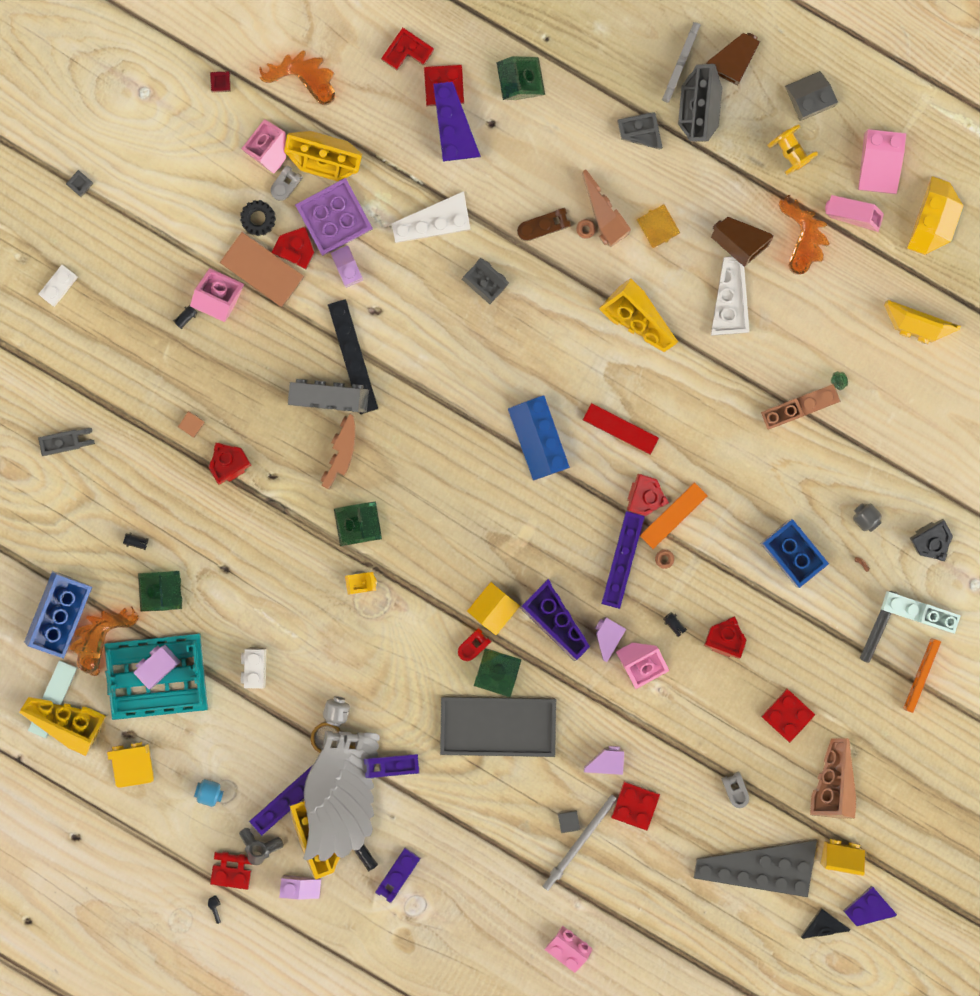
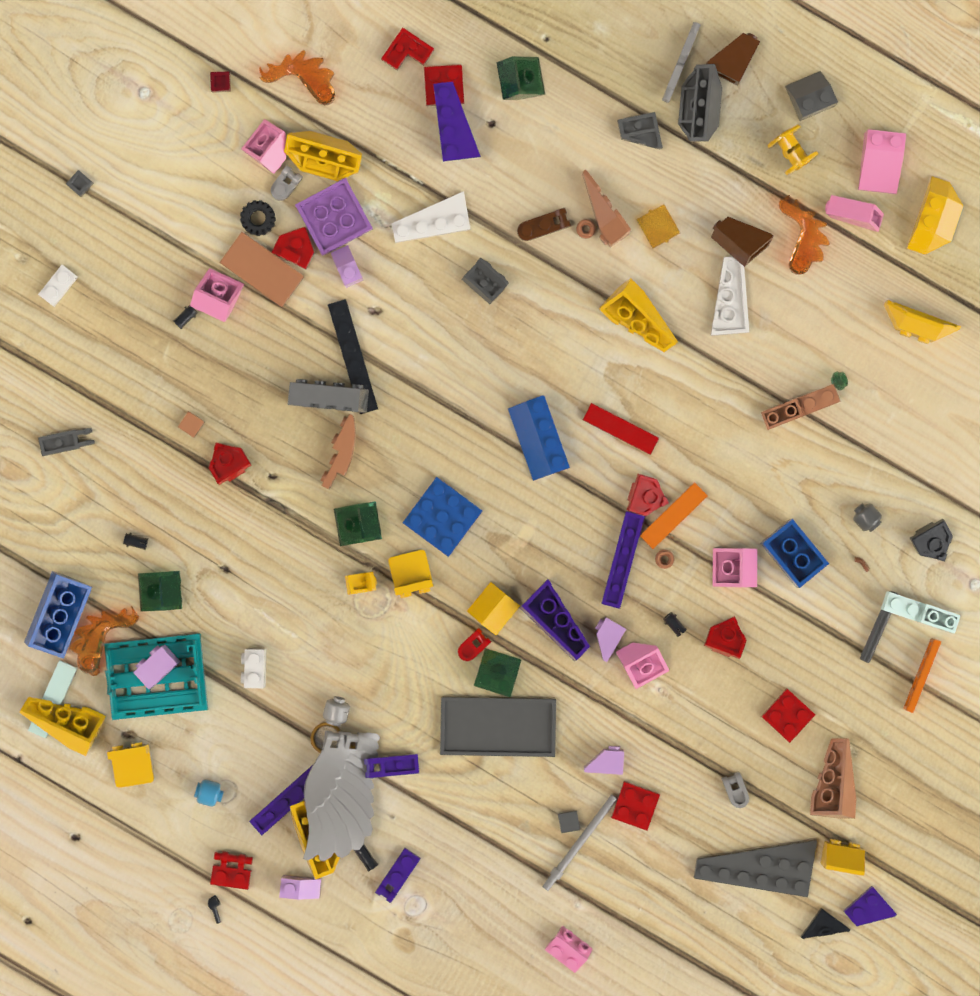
(253, 845): dark grey axle -> none
(410, 573): none -> yellow bracket
(442, 516): none -> blue plate
(734, 567): none -> bright pink slope

